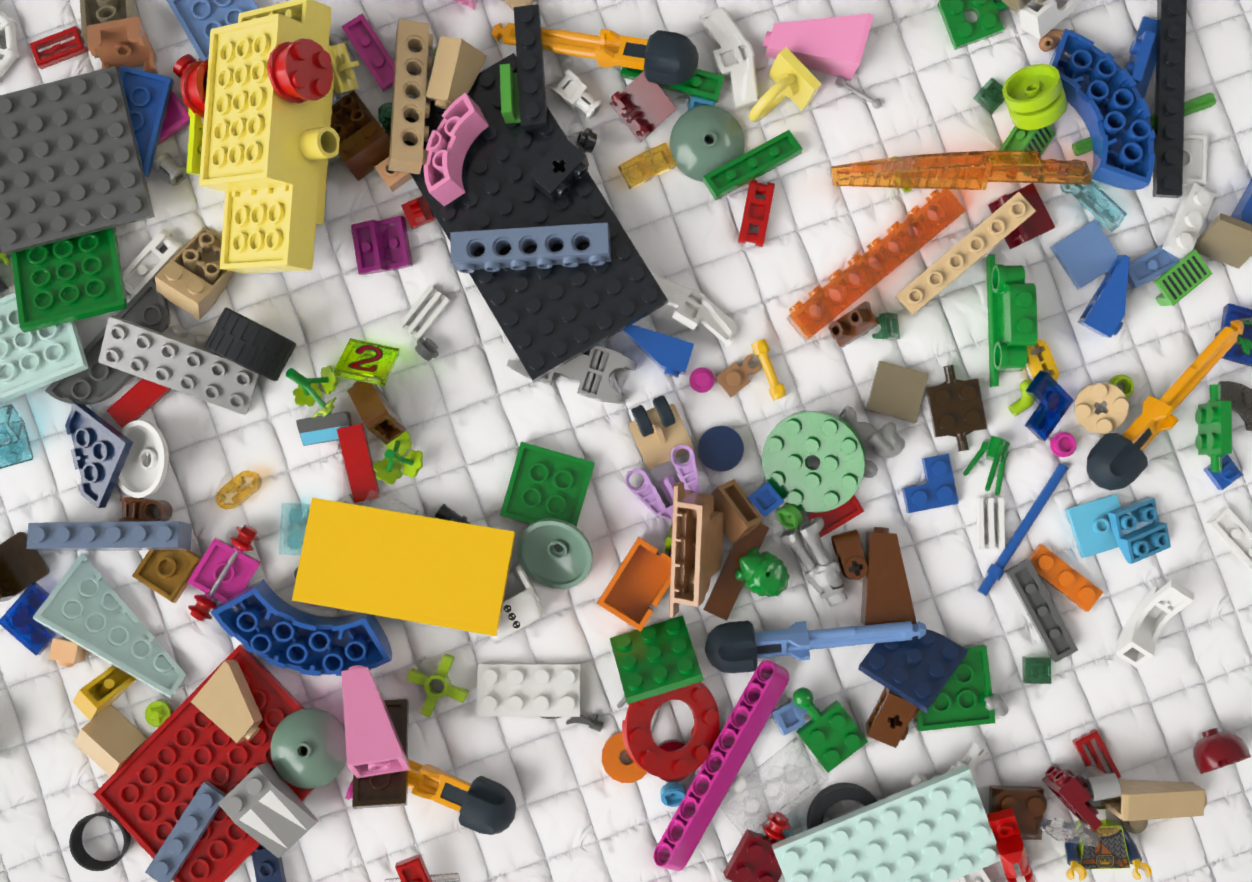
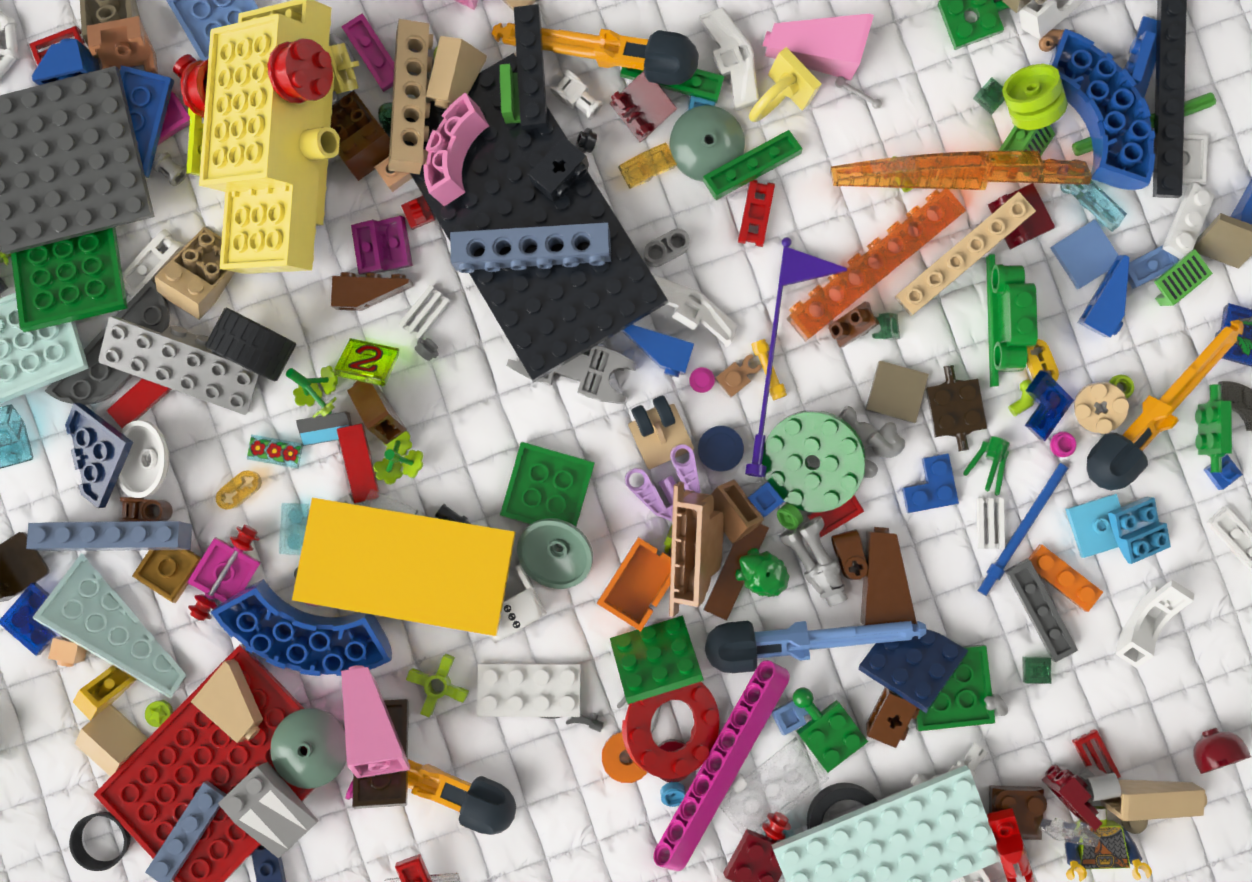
(65, 61): none -> blue slope
(274, 451): none -> tile
(360, 293): none -> reddish brown slope
(664, 244): none -> light grey beam
(795, 268): none -> dark purple piece

